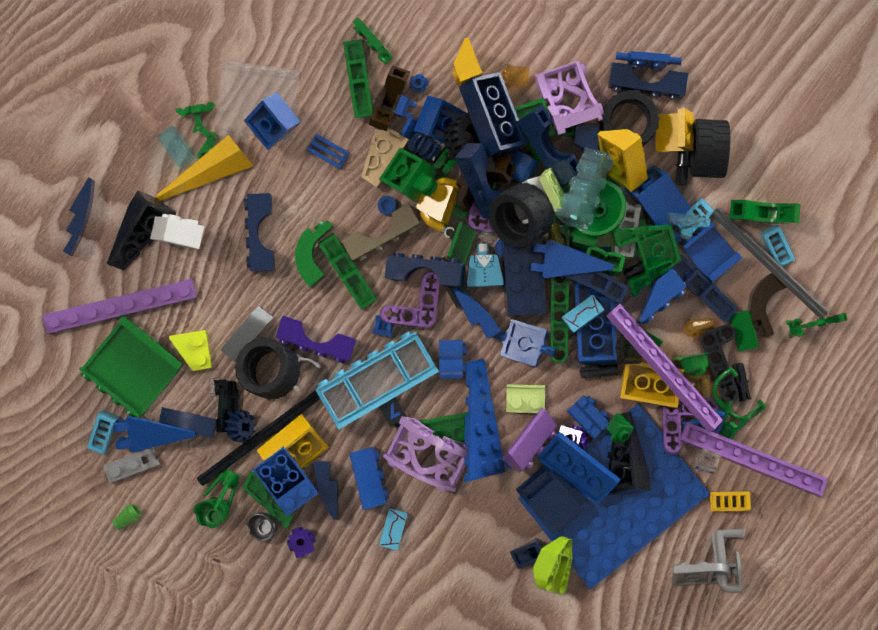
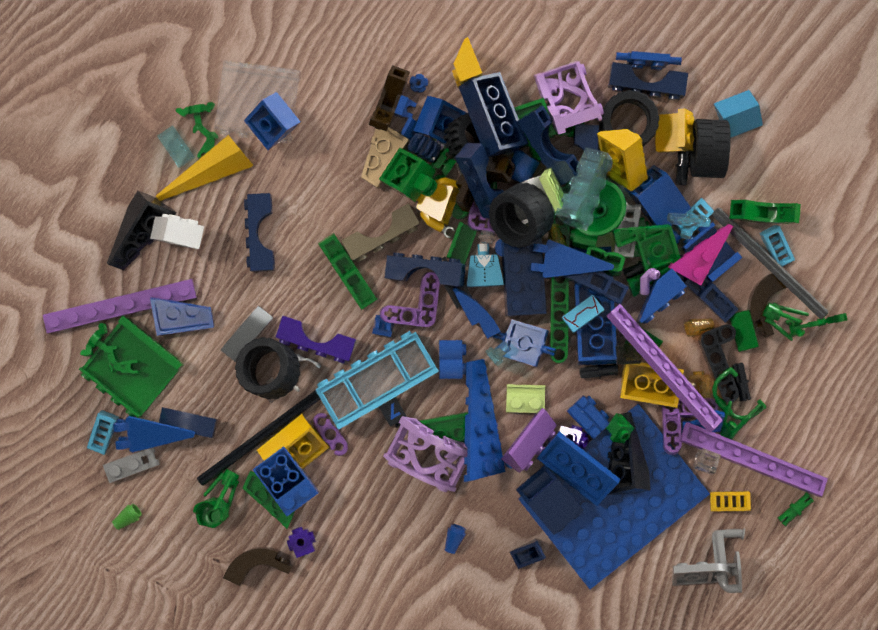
(81, 209): dark blue slope -> none
(95, 341): none -> green piece
(179, 317): none -> blue wing
(193, 349): neon yellow wing -> none
(215, 385): slope -> none
(227, 403): black hinge -> none
(240, 426): dark blue gear -> none
(256, 556): none -> dark brown arch
(261, 526): flat silver hair -> none
(304, 253): green arch -> none
(314, 143): blue tile -> none
(322, 429): none -> medium lavender piece
(327, 488): dark blue slope -> none
(358, 78): green slope -> none
(361, 29): green hinge -> none
(369, 477): blue slope -> none
(387, 205): blue tile -> none
(393, 529): medium azure tile -> none
(454, 537): none -> blue cone
(498, 352): none -> clear light blue tile
(515, 76): clear yellow bracket -> none
(554, 566): lime connector -> none
(646, 278): none -> lavender arm
(694, 364): green piece -> none
(697, 262): none -> dark pink wing
(741, 112): none -> dark azure slope
(774, 312): none -> green plant
(795, 509): none -> green pin

